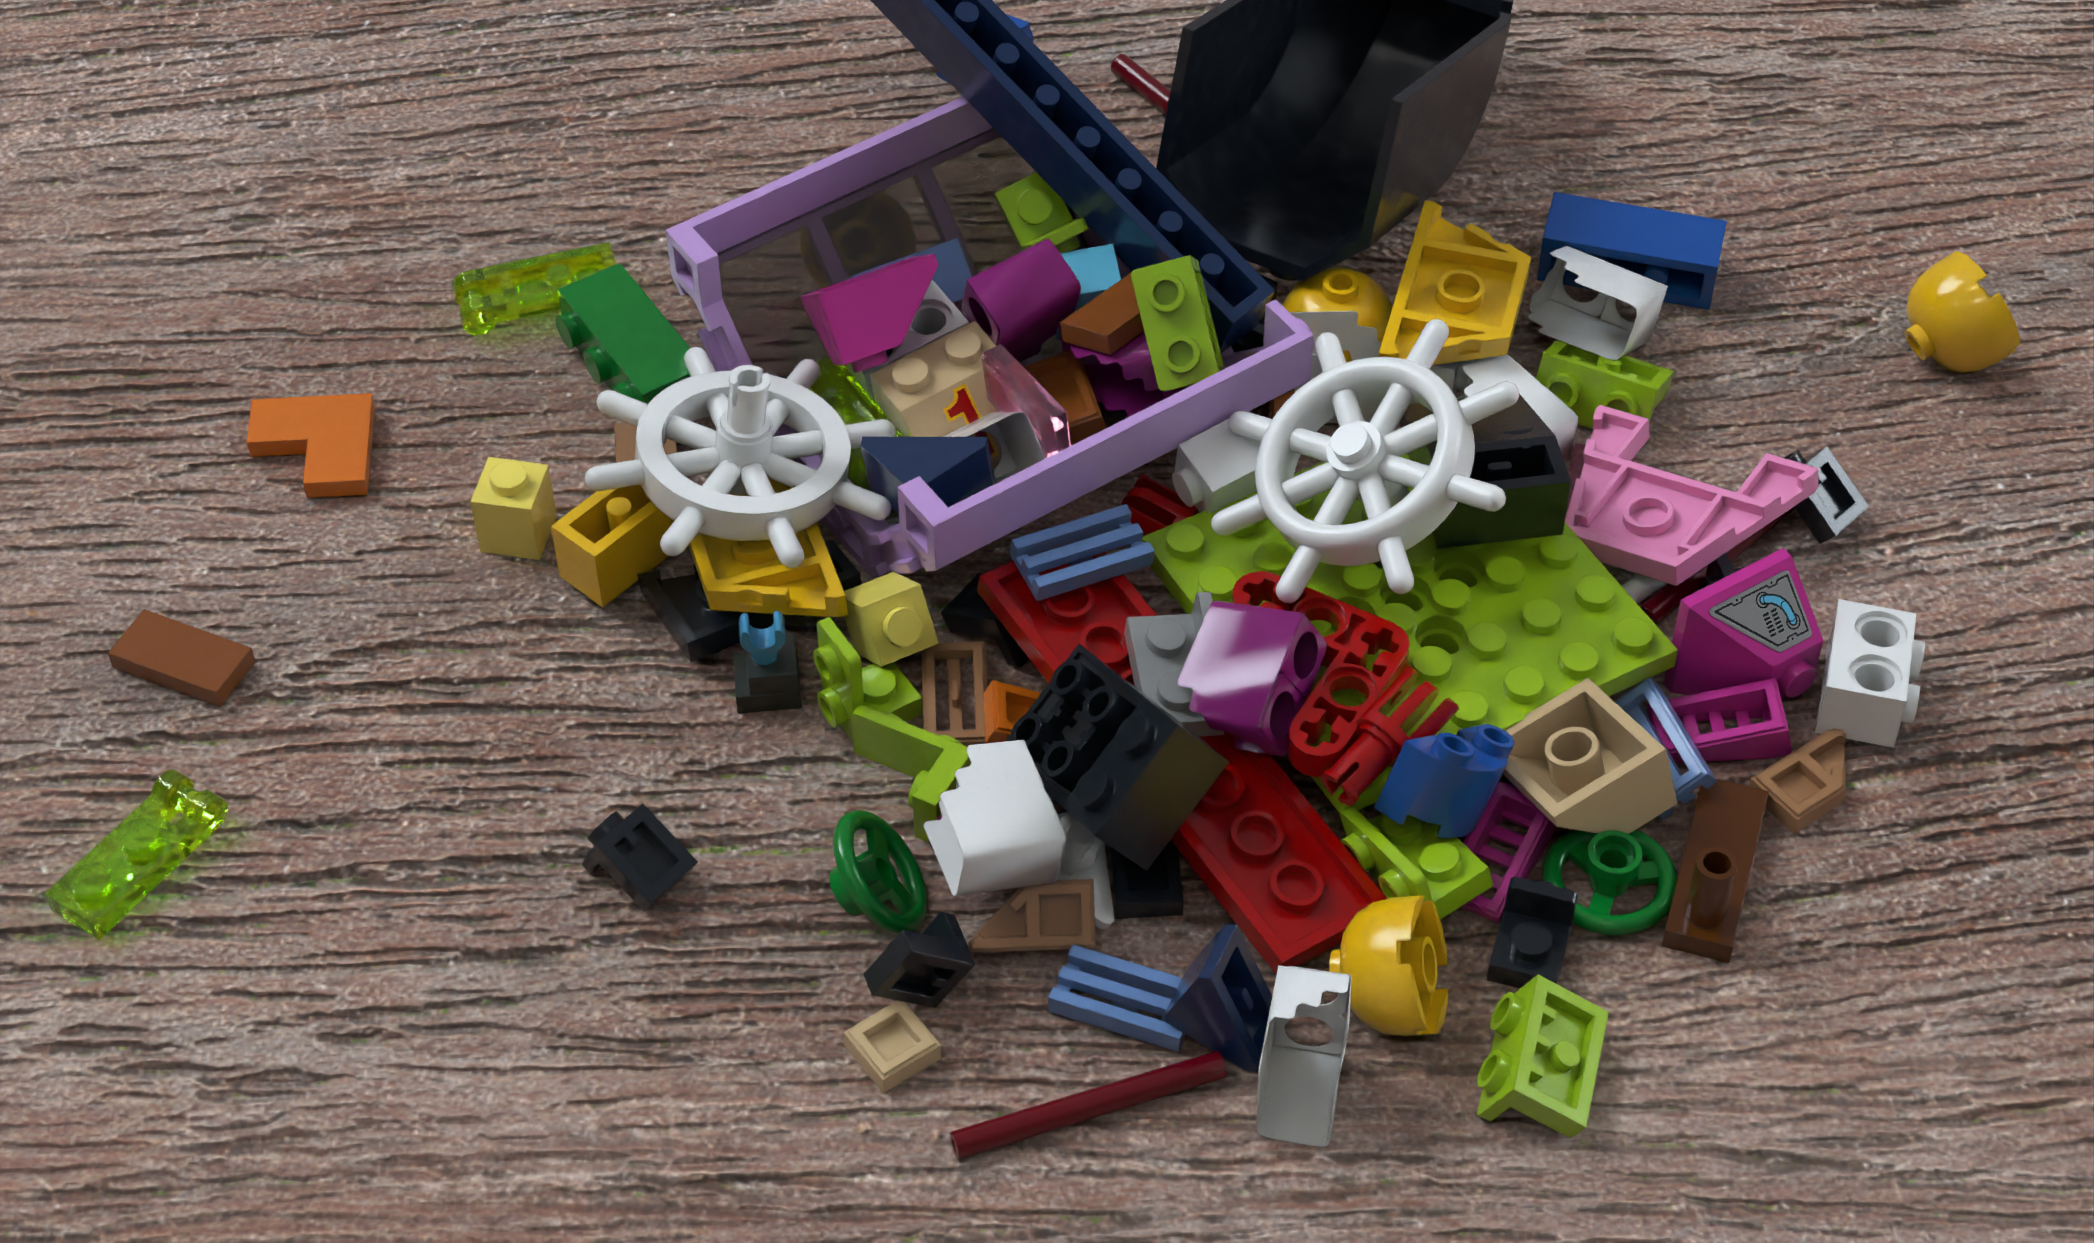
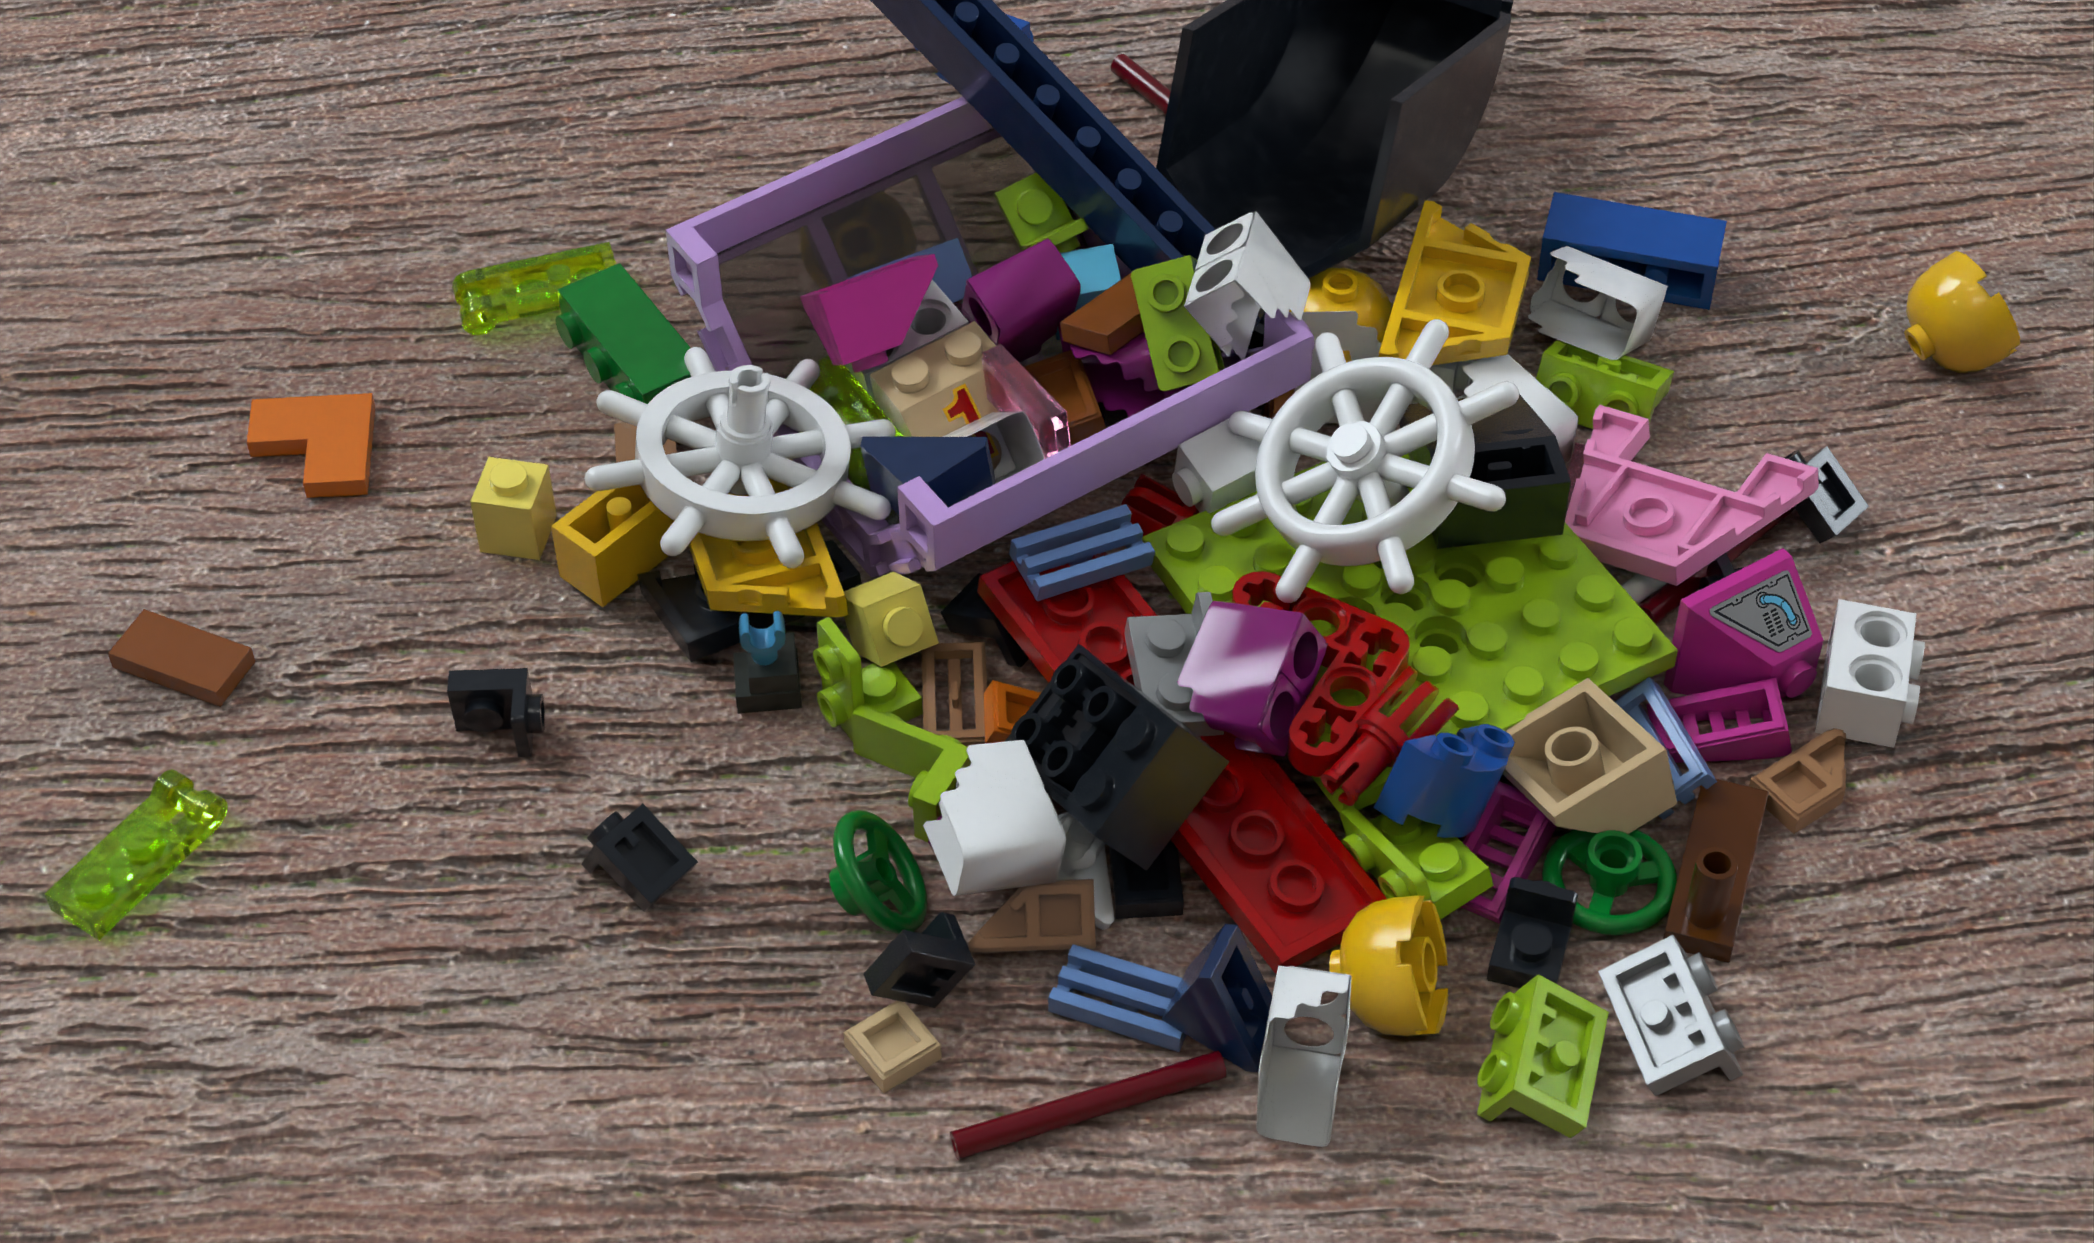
(497, 701): none -> black bracket
(1237, 275): none -> white piece
(1669, 1016): none -> bracket

